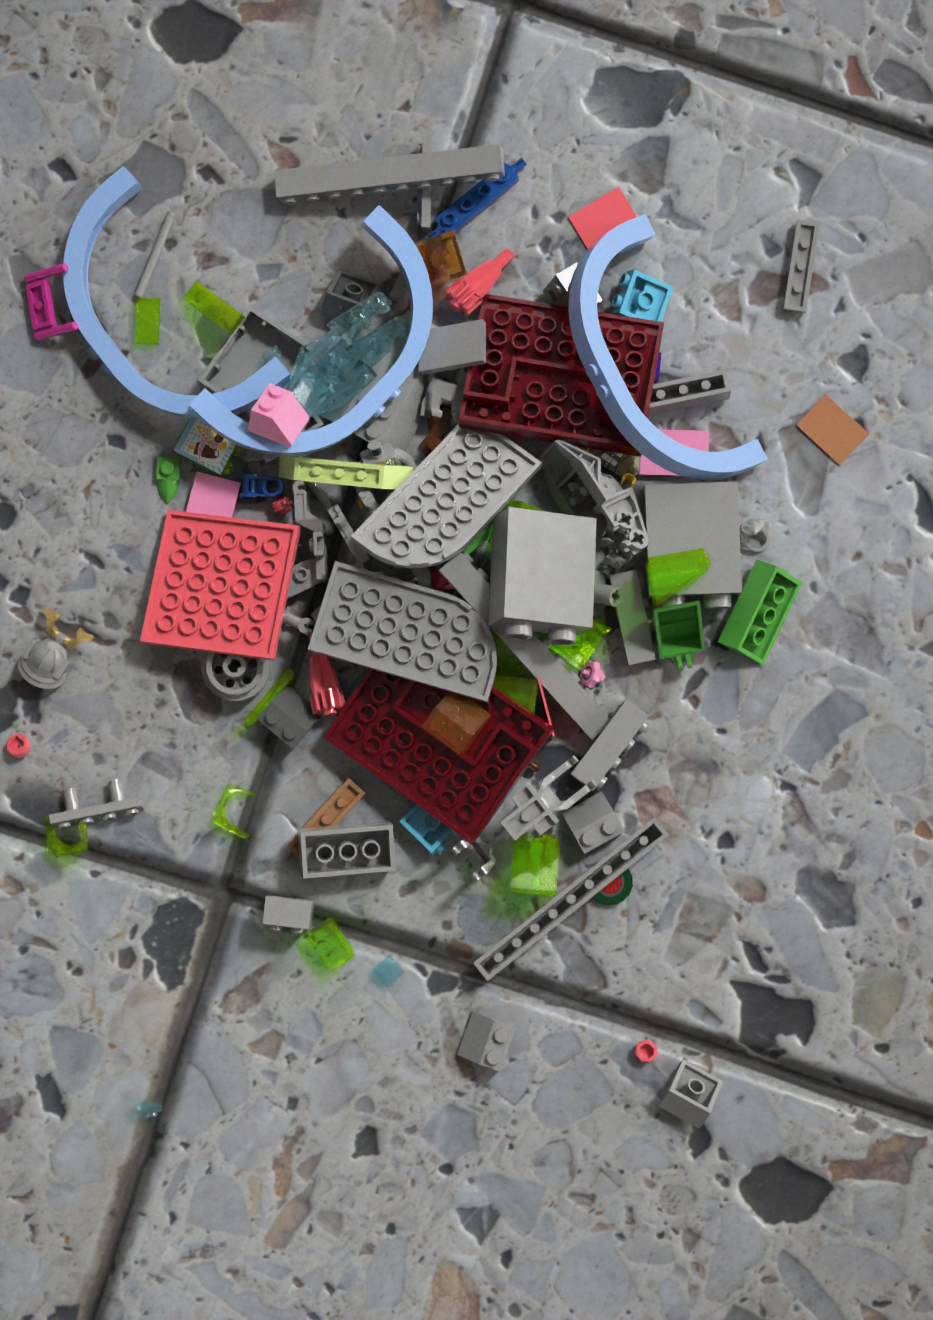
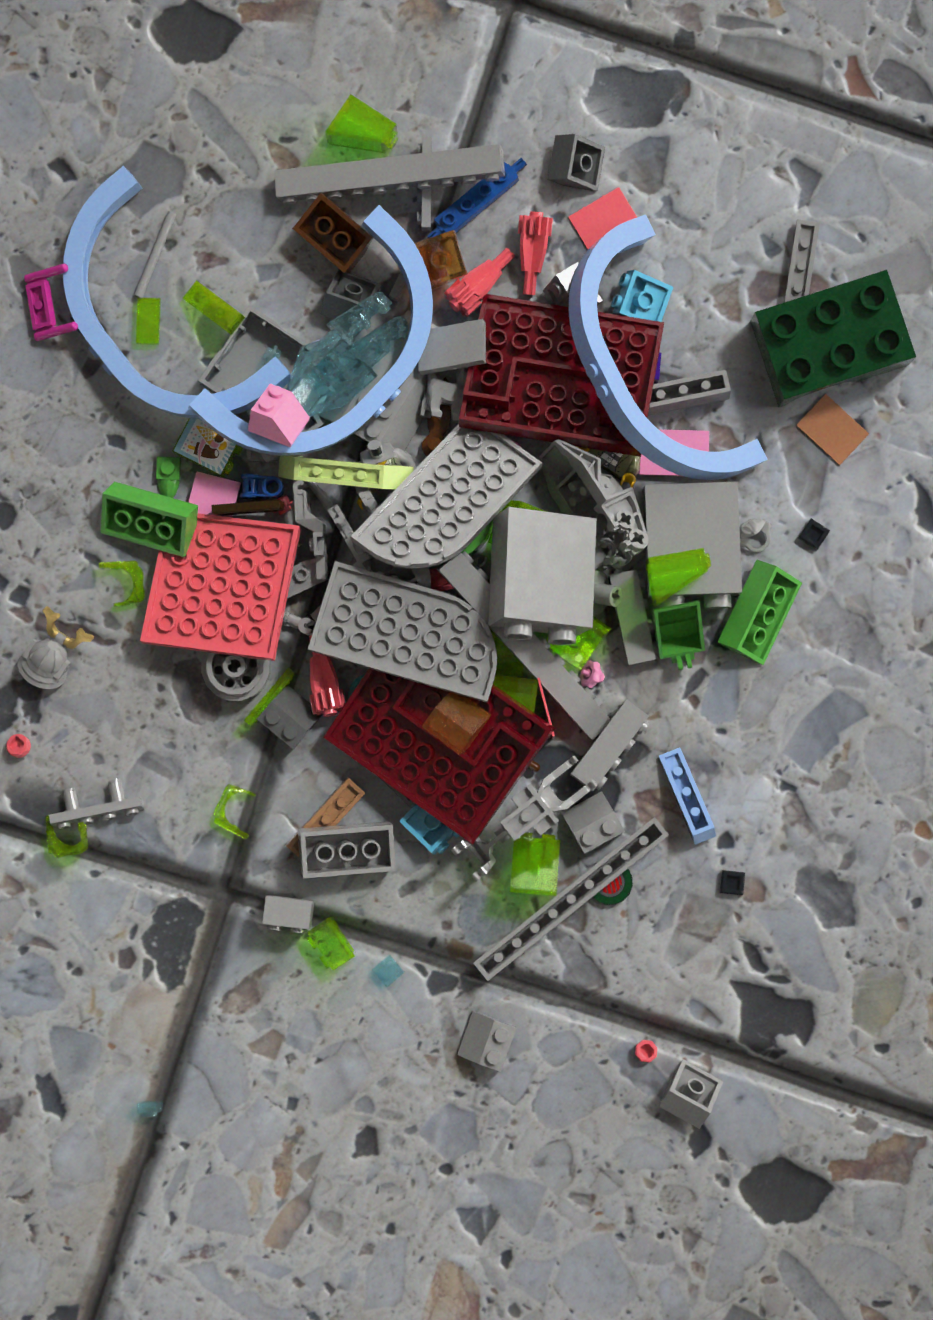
(137, 575): none -> clear neon green helmet
(148, 518): none -> bright green slope
(248, 507): none -> dark brown tile
(333, 233): none -> reddish brown slope
(361, 128): none -> clear neon green slope
(533, 246): none -> coral piece
(576, 162): none -> dark grey slope
(687, 796): none -> light blue slope
(732, 882): none -> black tile
(814, 534): none -> black tile
(833, 337): none -> dark green piece

